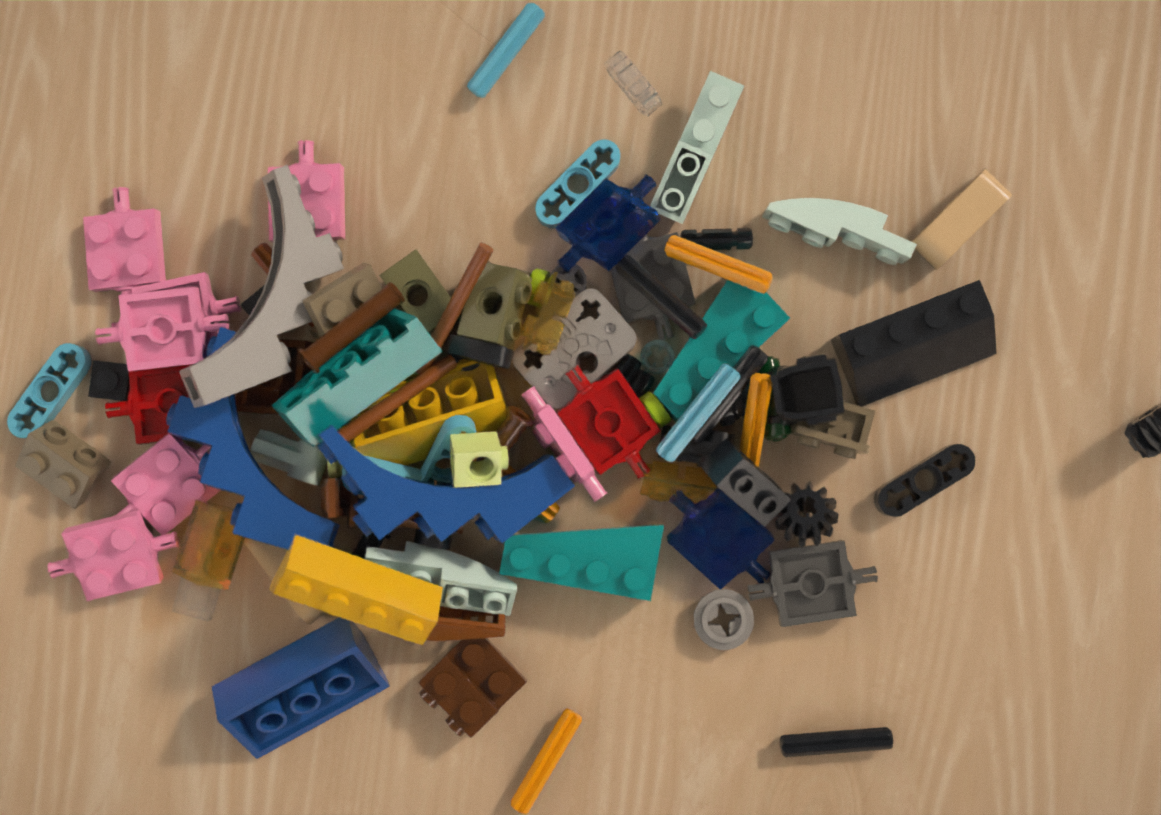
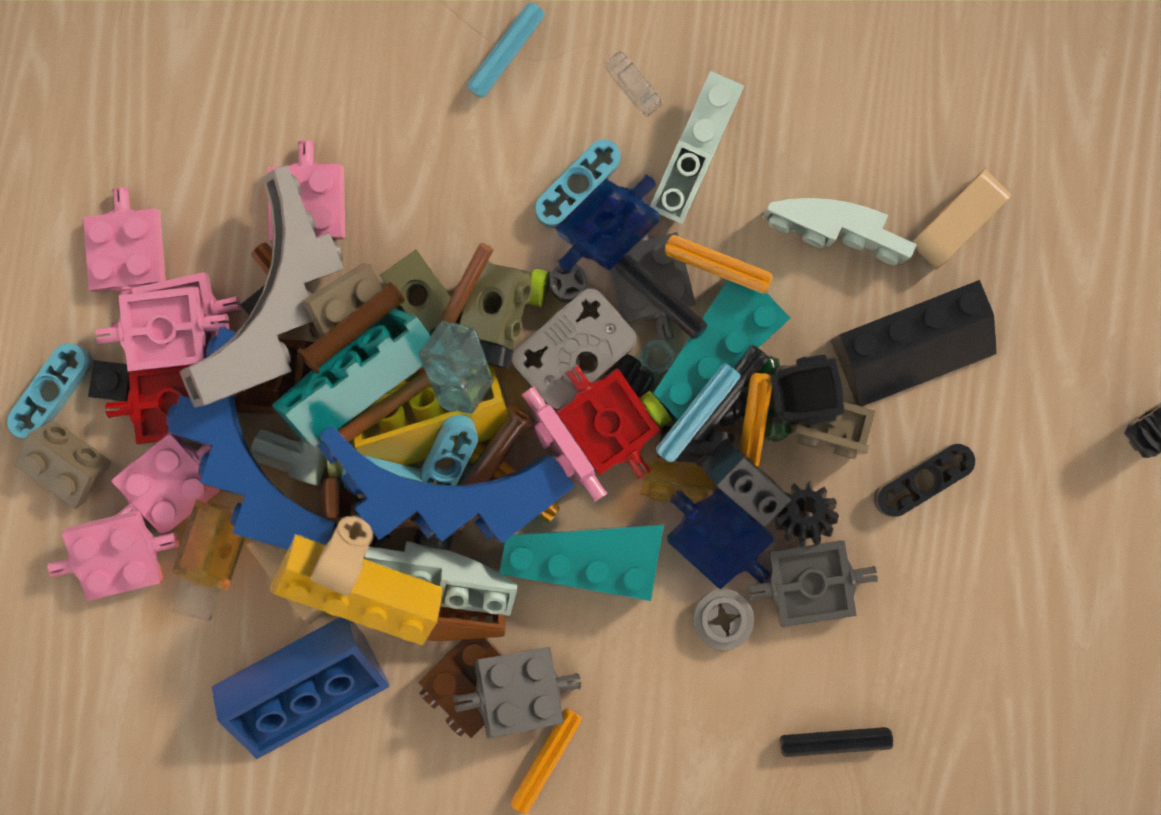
(343, 556): none -> tan piece
(456, 367): none -> clear light blue brick
(466, 448): yellowish green brick -> none
(517, 692): none -> dark grey plate
(551, 300): clear yellow hinge -> none
(720, 238): black axle -> none

